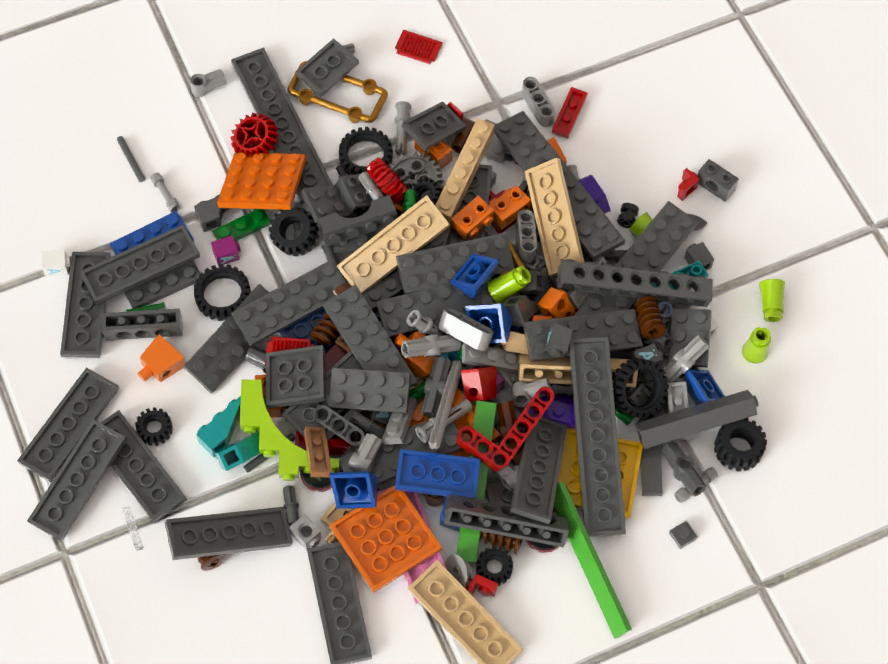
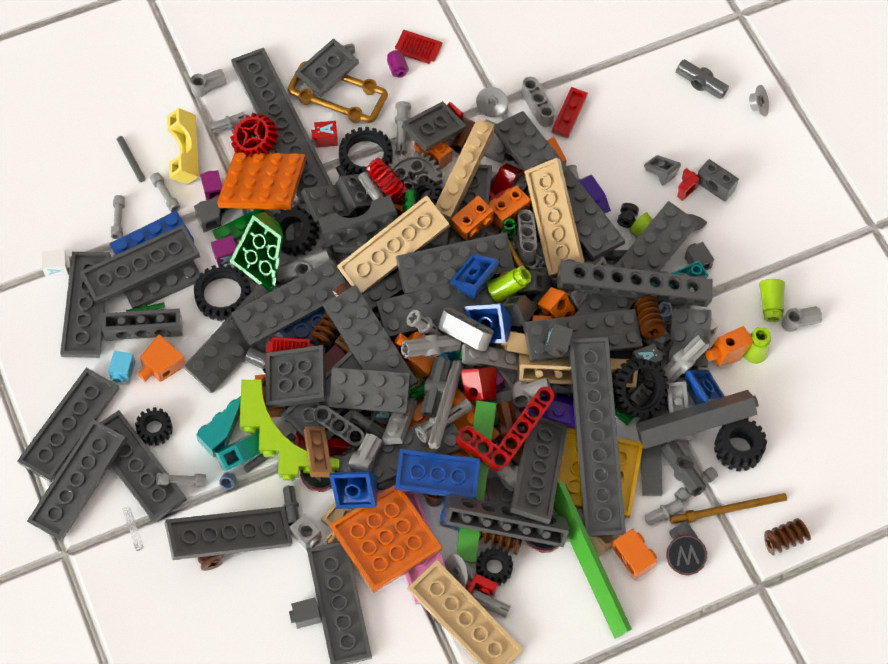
(118, 204): none -> light grey bar
(121, 366): none -> medium azure brick
(164, 479): none -> light grey bar
(183, 127): none -> light yellow arch
(211, 184): none -> magenta brick
(224, 480): none -> sand blue hinge
(227, 122): none -> light grey axle
(260, 250): none -> green wedge
(292, 270): none -> light grey piece
(305, 613): none -> dark grey brick
(325, 134): none -> red brick
(397, 64): none -> magenta brick
(489, 108): none -> light grey piece
(491, 603): none -> light grey axle
(506, 178): none -> red slope
(511, 231): none -> green pin
(602, 543): none -> tan slope
(634, 553): none -> orange brick
(663, 167): none -> dark grey slope
(664, 512): none -> light grey axle
(686, 554): none -> black tile
(691, 515): none -> pearl gold bar
(702, 79): none -> dark grey piece
(724, 350): none -> orange torso
(759, 101): none -> light grey piece
(786, 534): none -> reddish brown piece
(802, 318): none -> light grey piece

